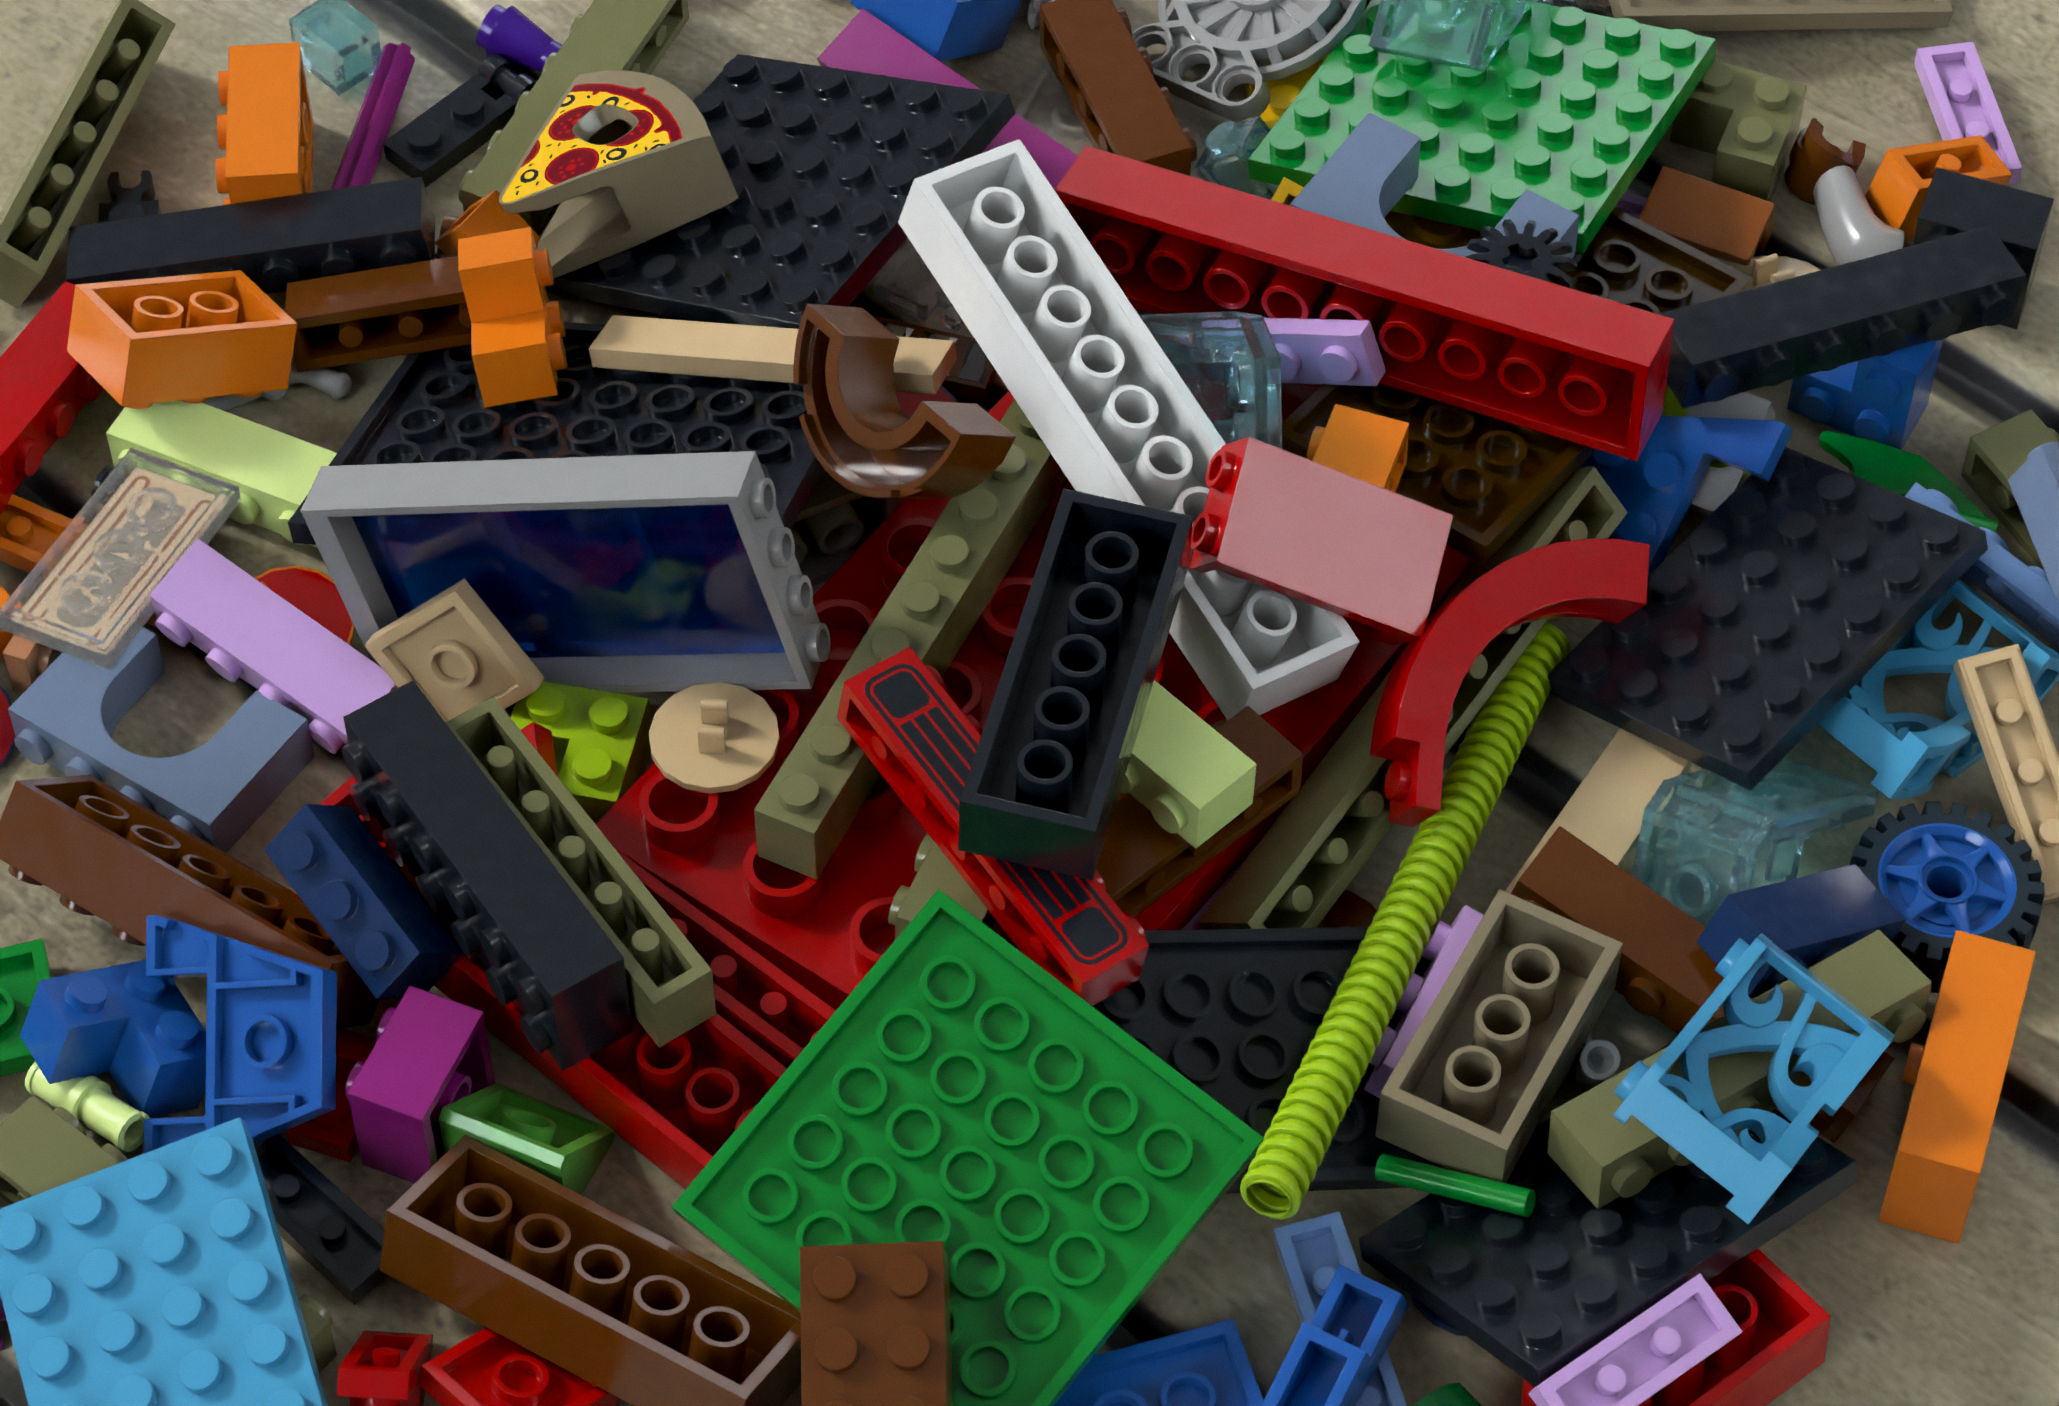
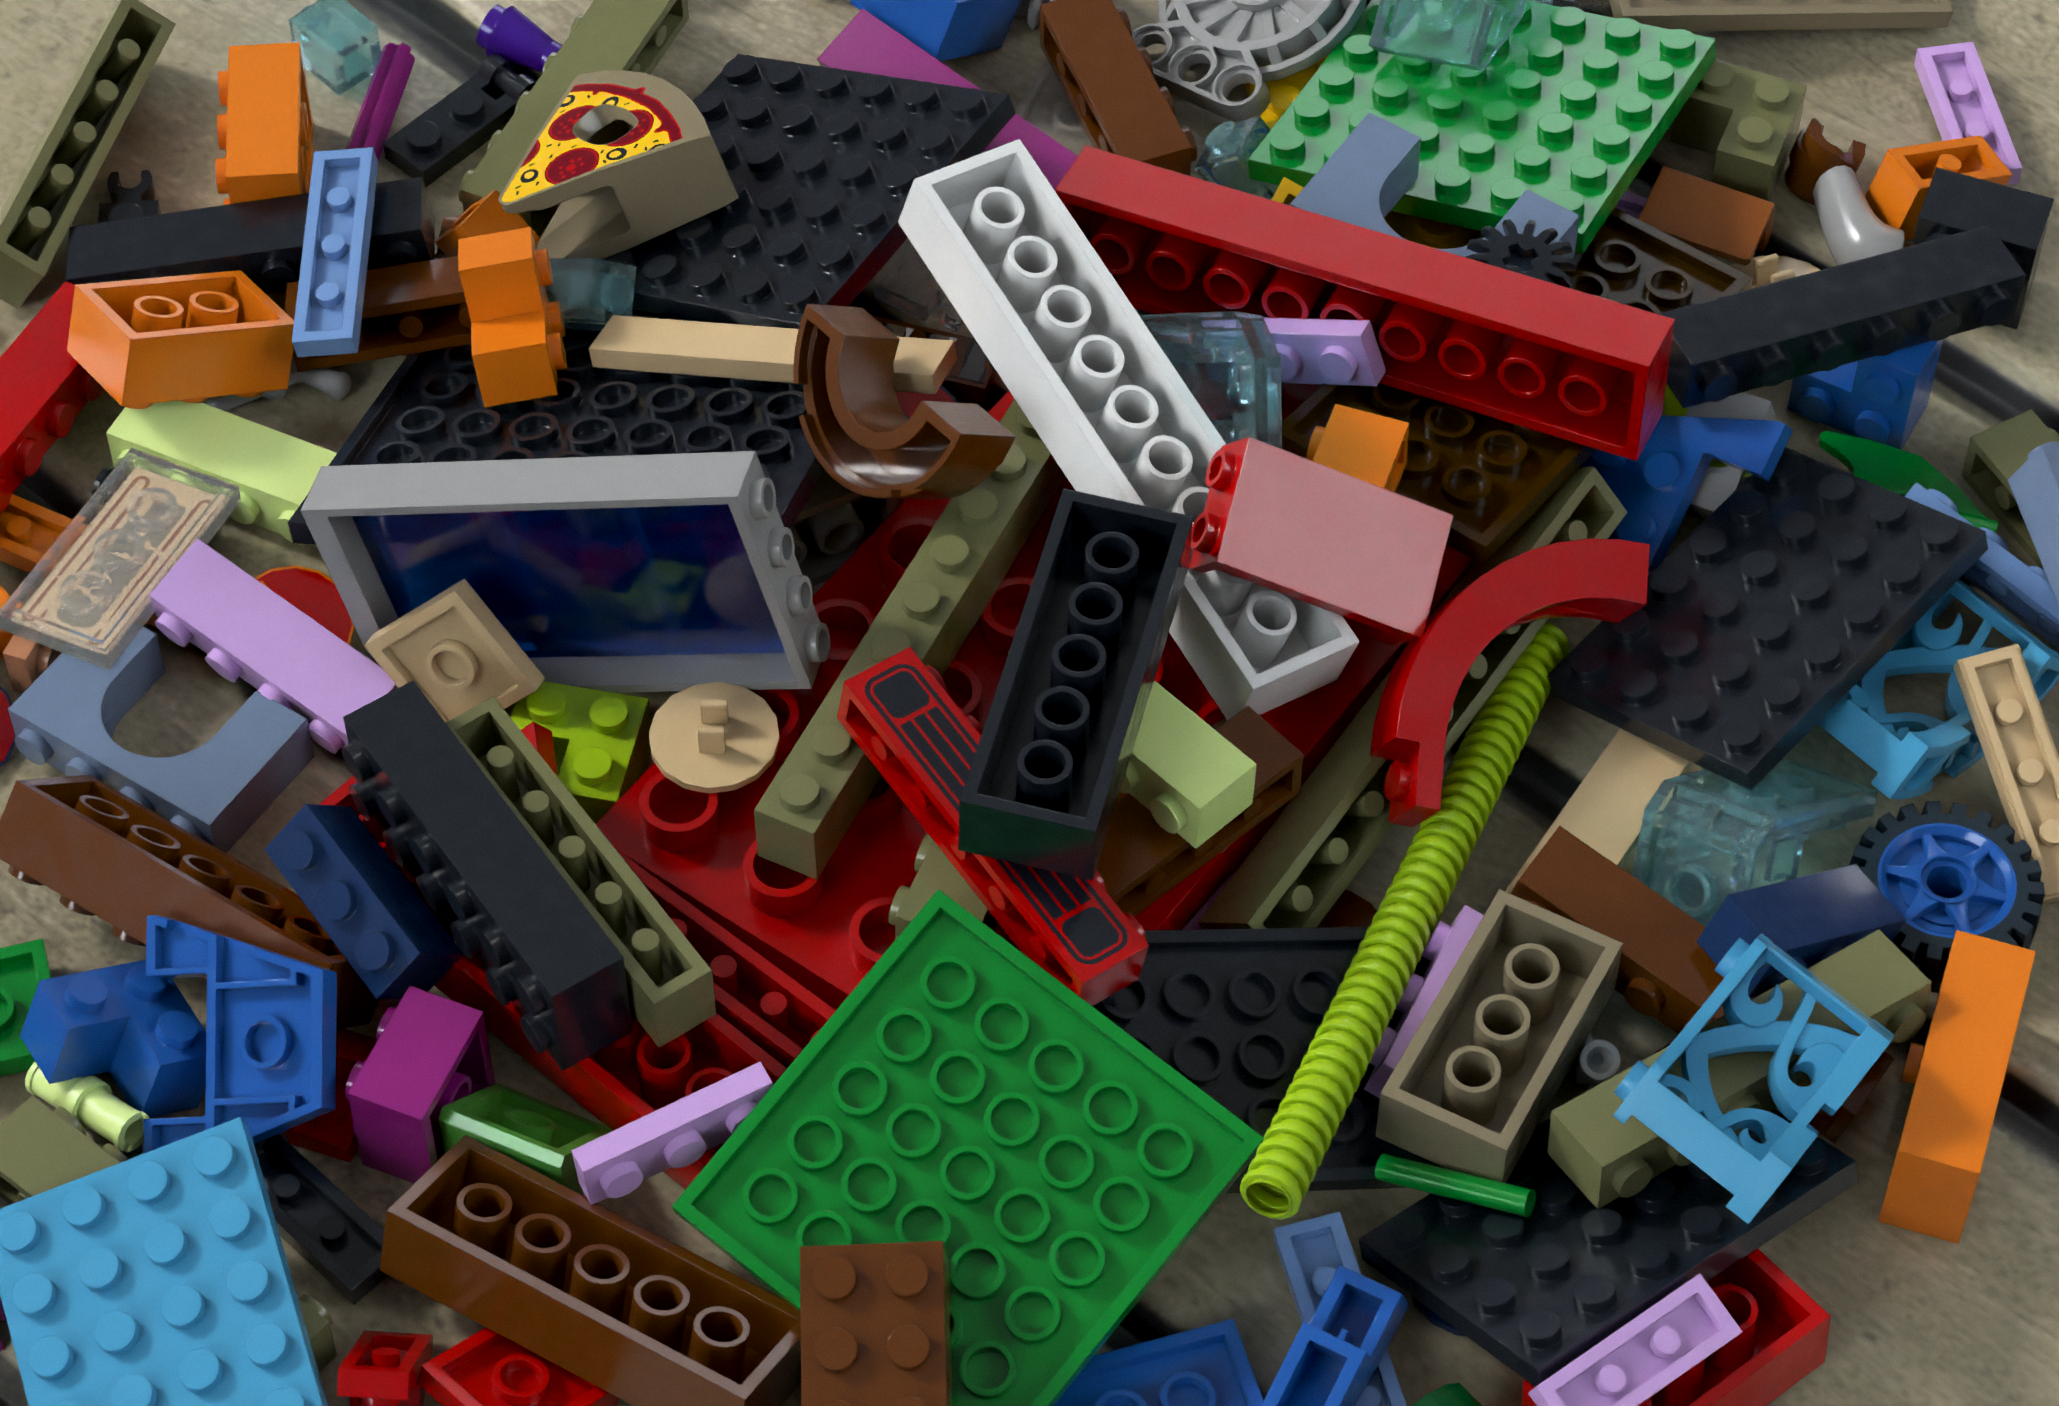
(335, 252): none -> medium blue plate
(591, 289): none -> clear light blue brick
(668, 1136): none -> lavender plate

